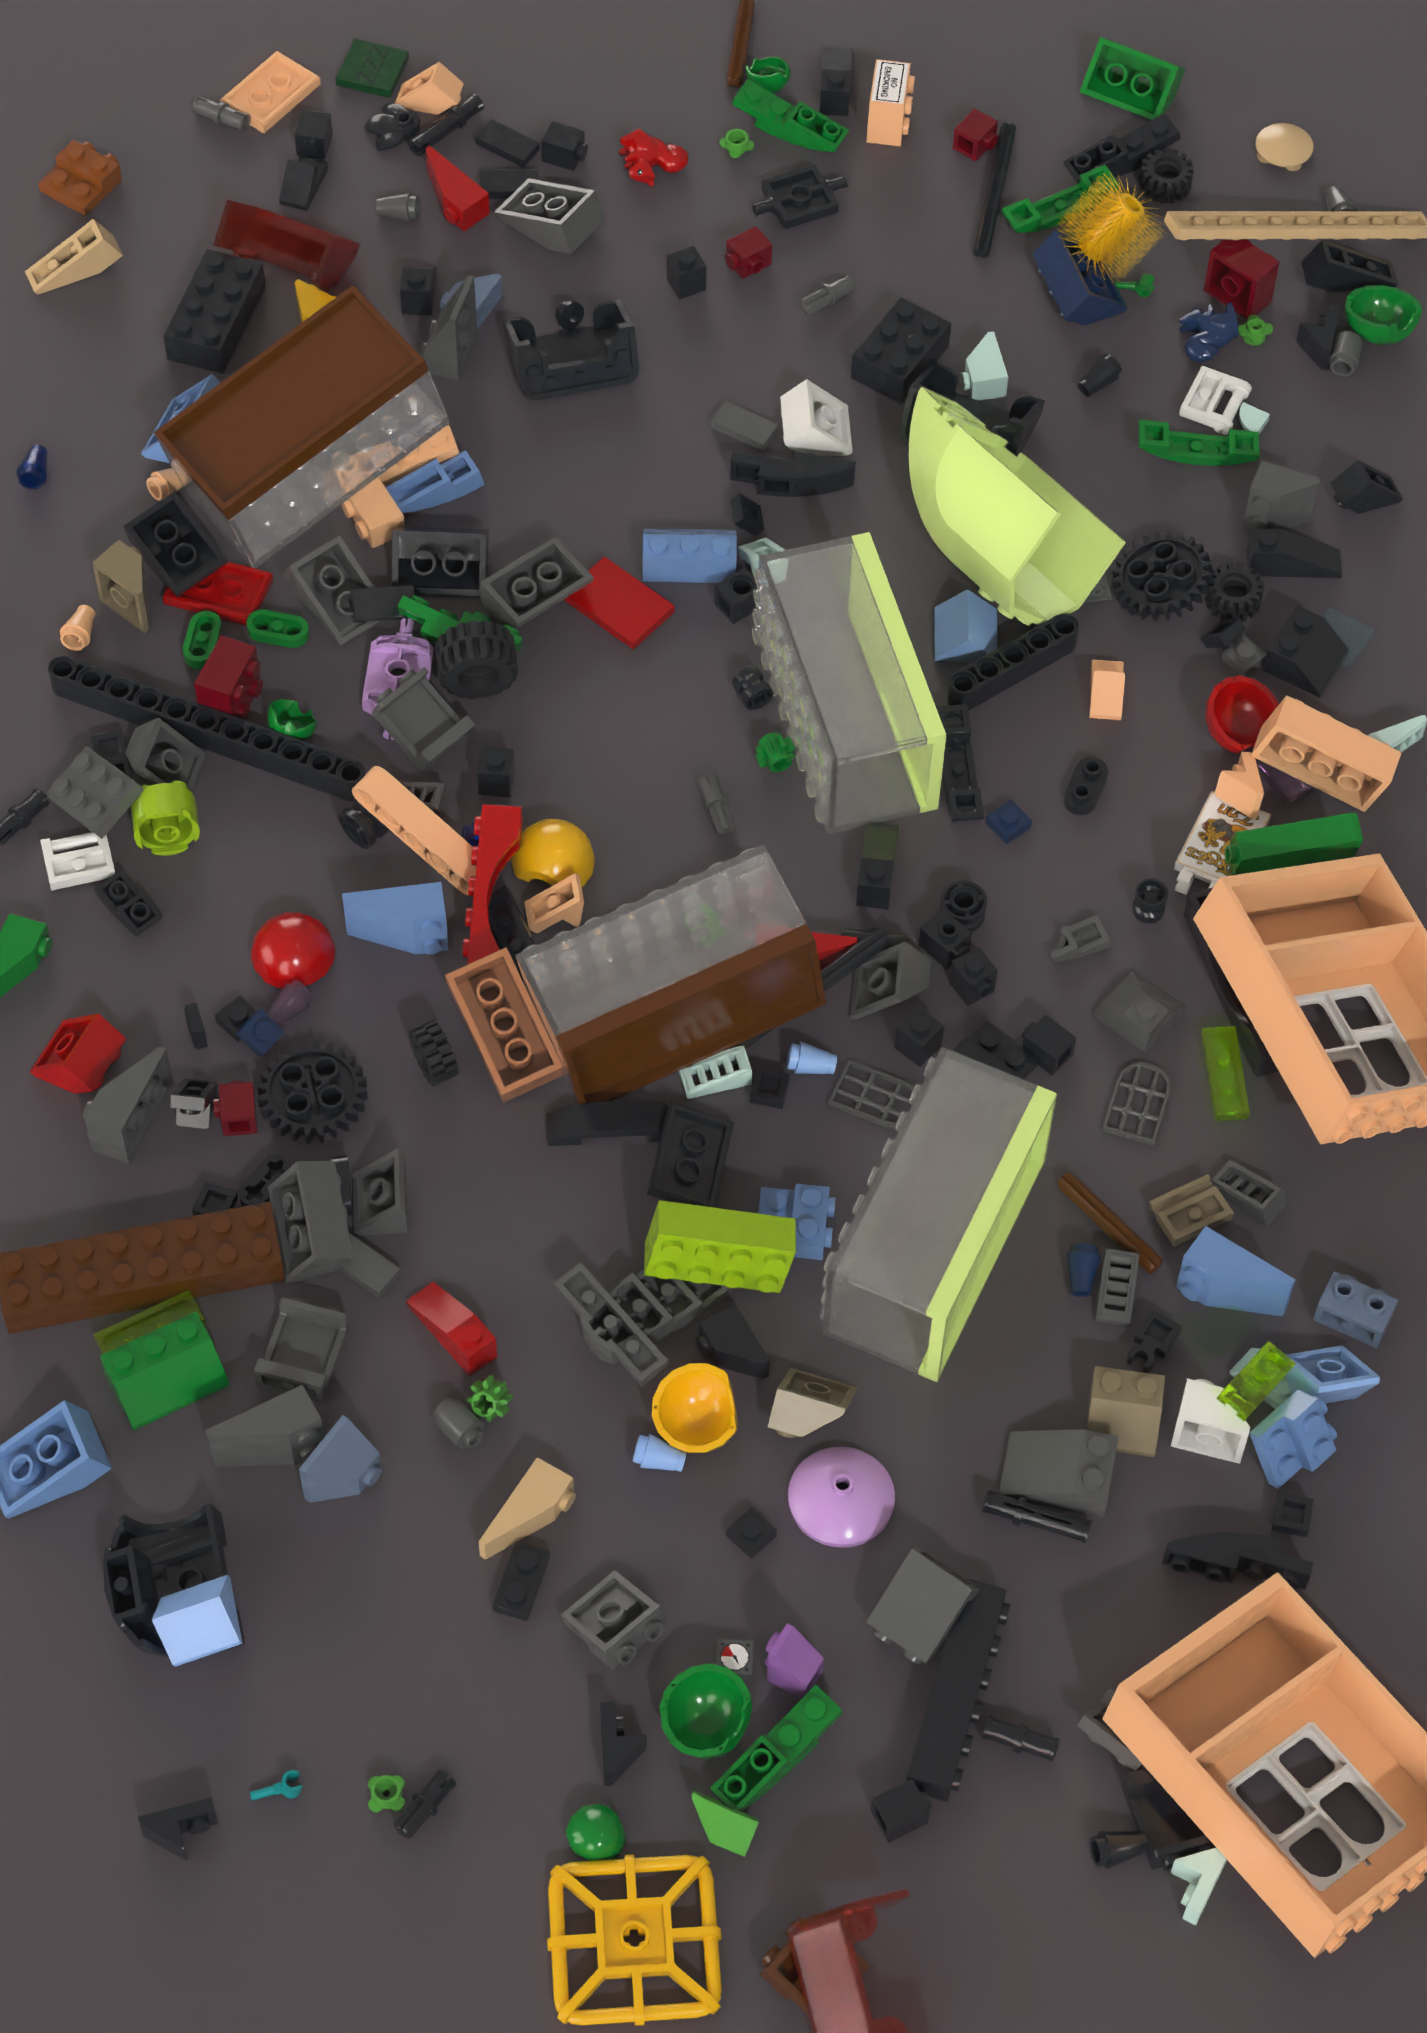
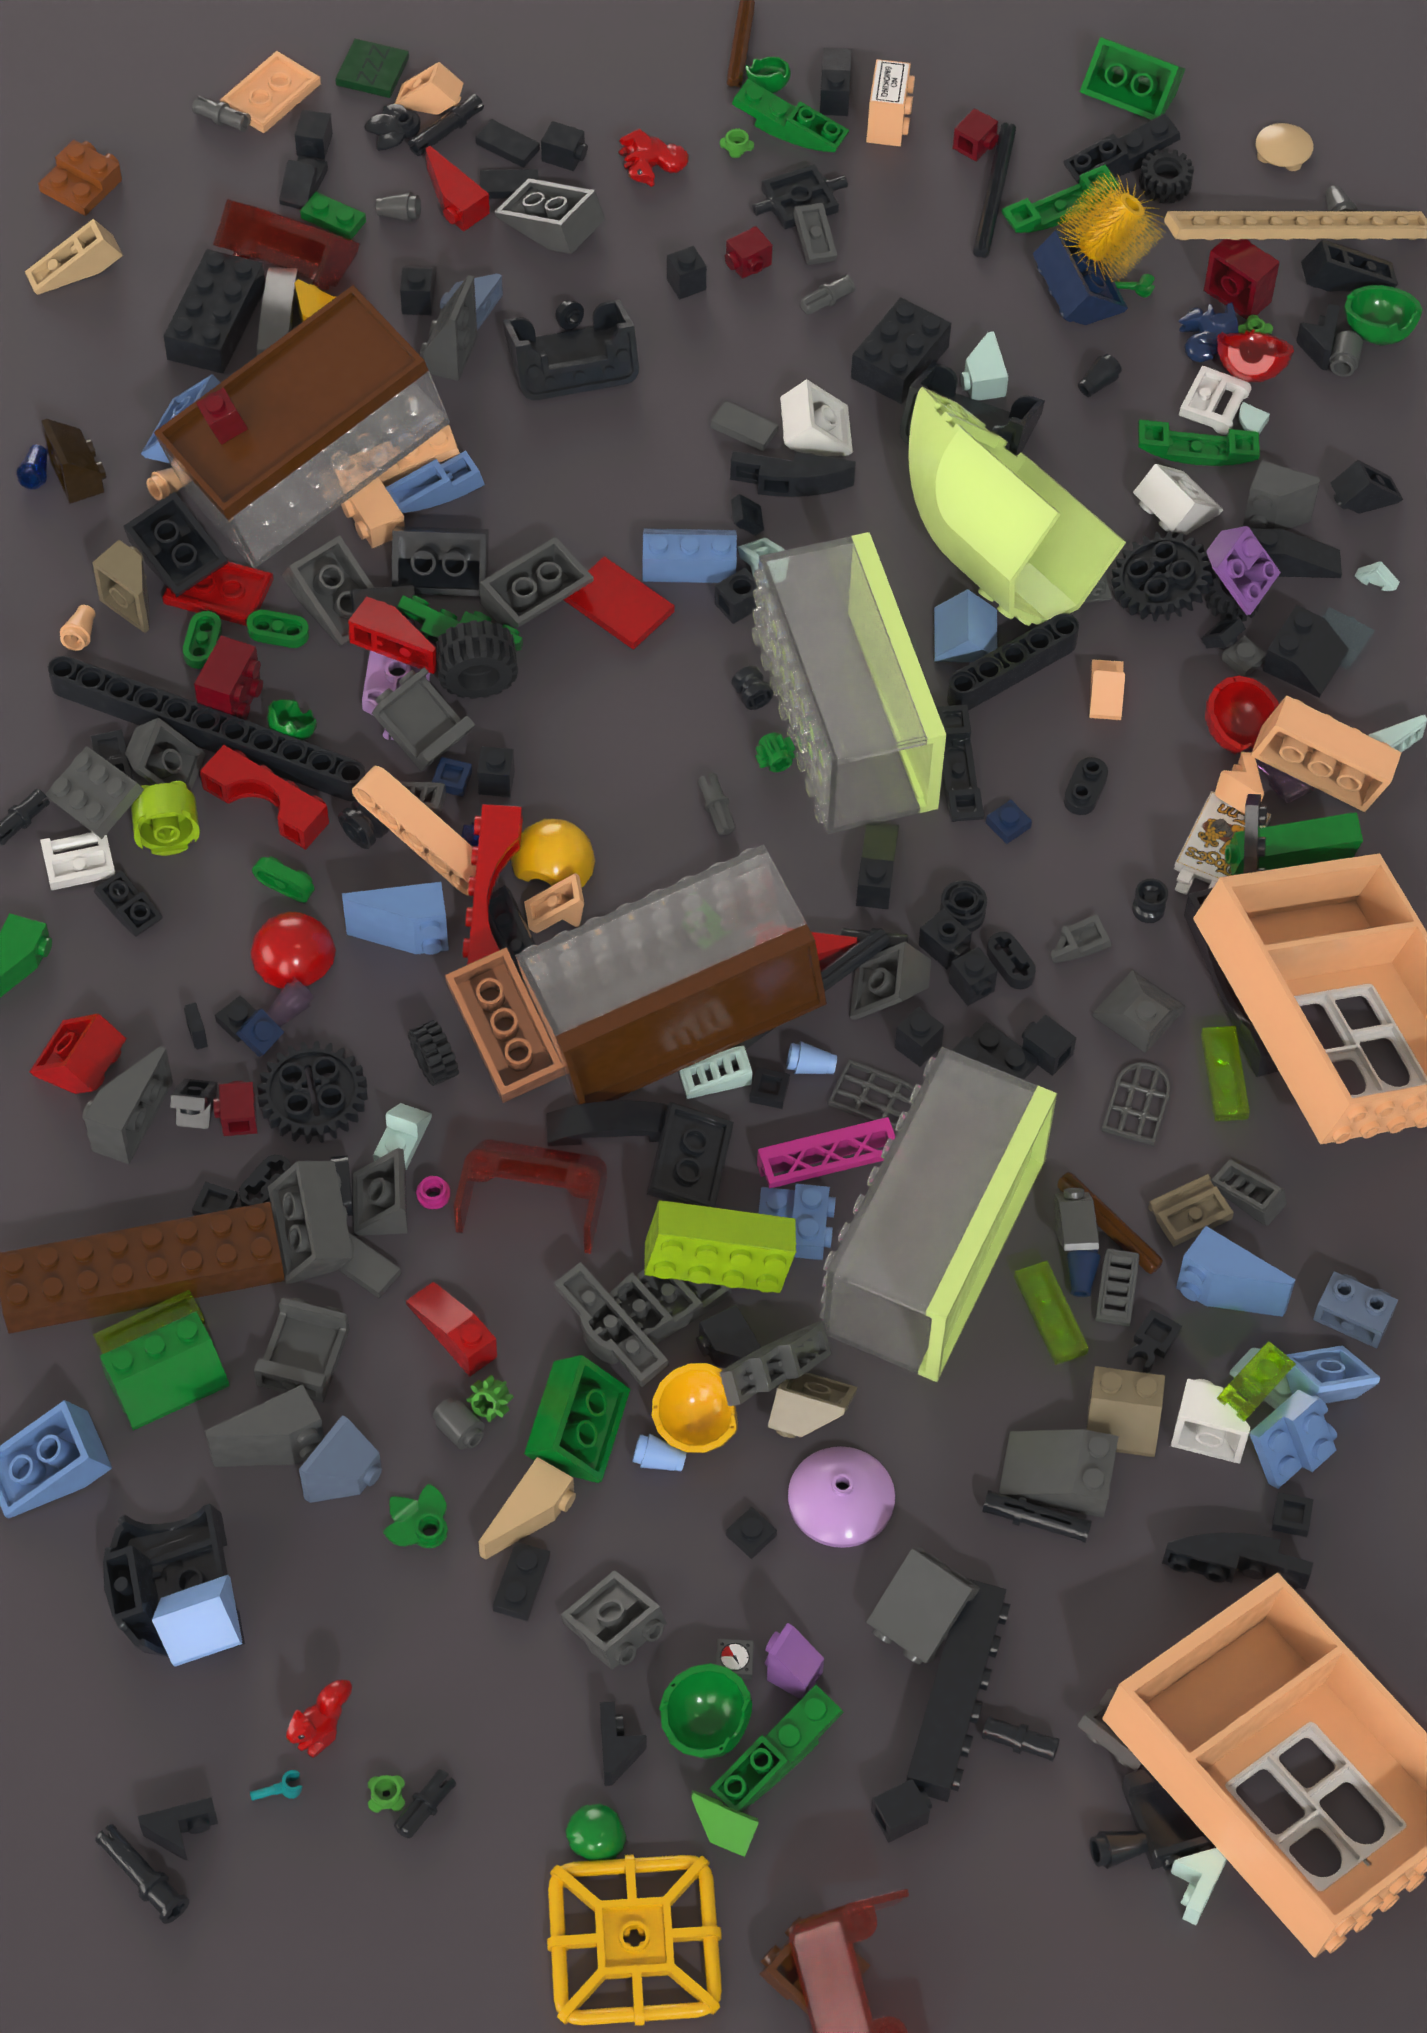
(73, 461): none -> dark brown slope
(152, 1885): none -> black pin
(222, 415): none -> dark red brick
(233, 776): none -> red arch
(277, 306): none -> dark grey slope
(283, 879): none -> green plate
(318, 1723): none -> red animal
(333, 216): none -> green plate
(389, 633): none -> red slope
(403, 1131): none -> light aqua slope
(415, 1516): none -> green plate
(429, 1185): none -> dark pink plate
(454, 775): none -> dark blue plate
(578, 1418): none -> green slope
(579, 1173): none -> clear red windscreen
(775, 1362): none -> dark grey slope
(815, 233): none -> dark grey plate
(823, 1148): none -> dark pink fence
(1016, 957): none -> black beam
(1051, 1312): none -> clear neon green plate
(1076, 1220): none -> dark grey slope
(1175, 500): none -> white slope
(1242, 566): none -> medium lavender slope
(1253, 355): none -> red cylinder
(1254, 844): none -> black plate
(1378, 575): none -> light aqua tile

